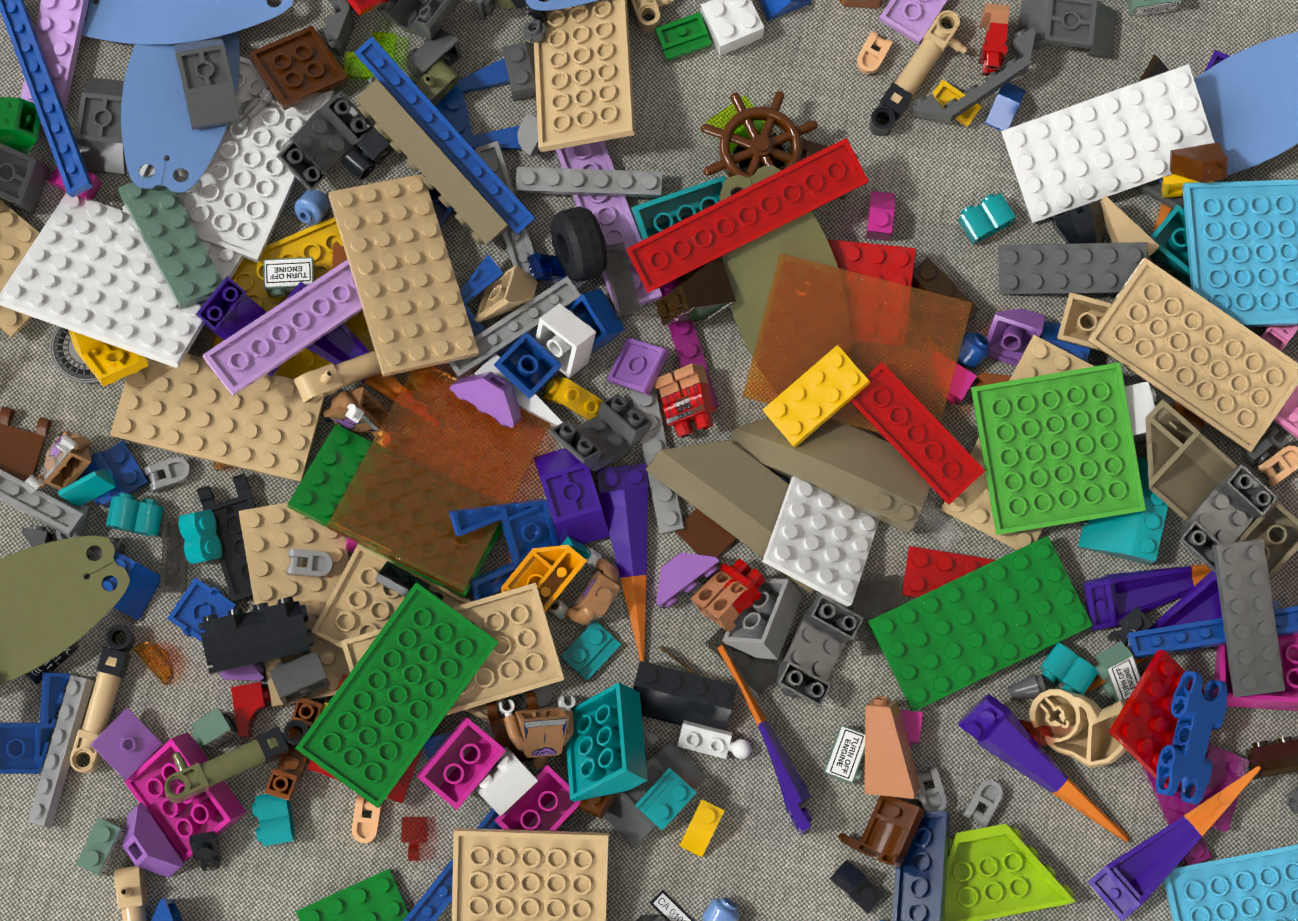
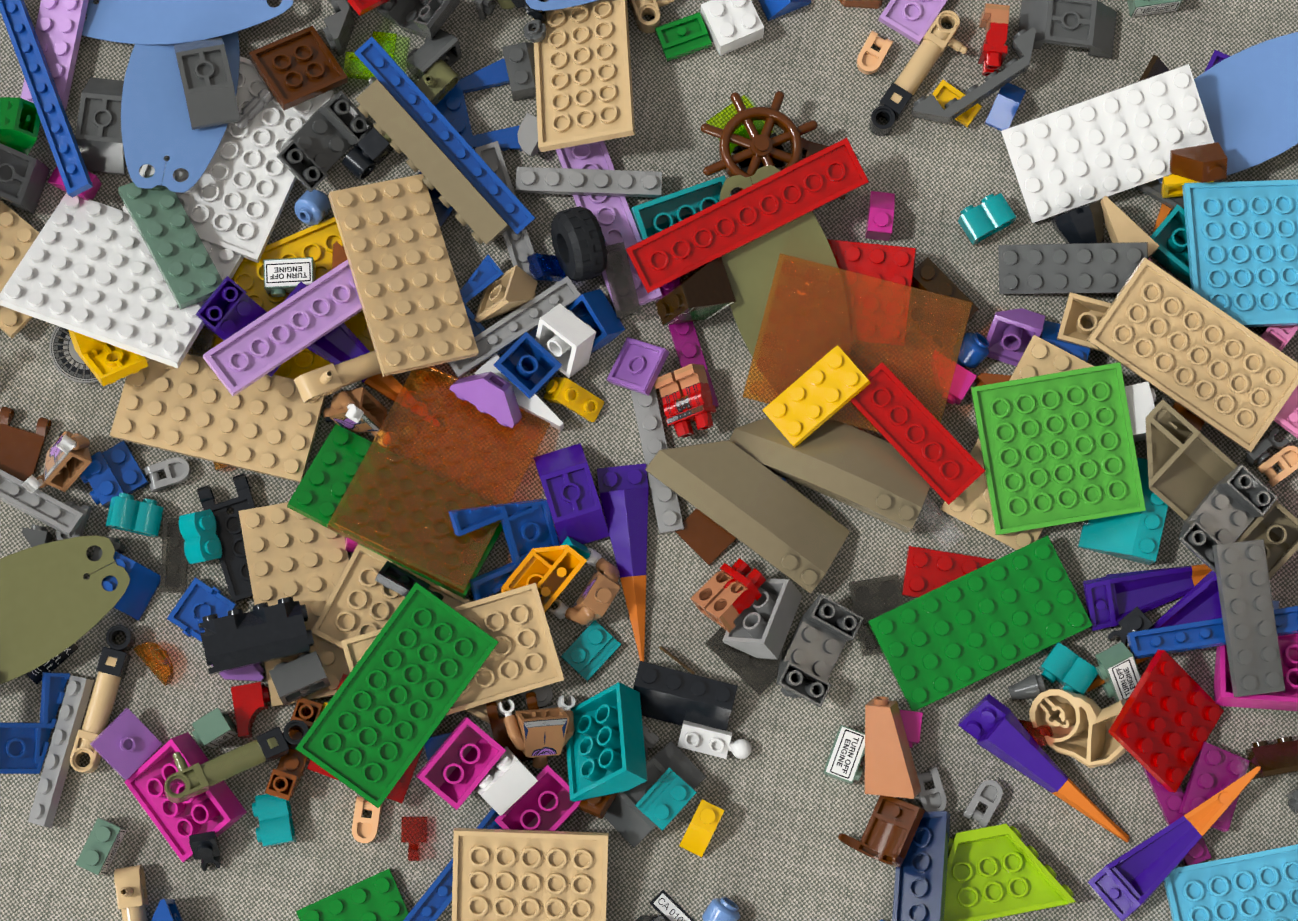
(88, 487): teal slope -> none
(148, 844): medium lavender slope -> none
(318, 563): light grey plate -> none
(606, 436): dark grey slope -> none
(682, 575): medium lavender slope -> none
(790, 782): dark purple plate -> none
(821, 541): white plate -> none
(856, 886): black slope -> none
(1196, 718): blue piece -> none

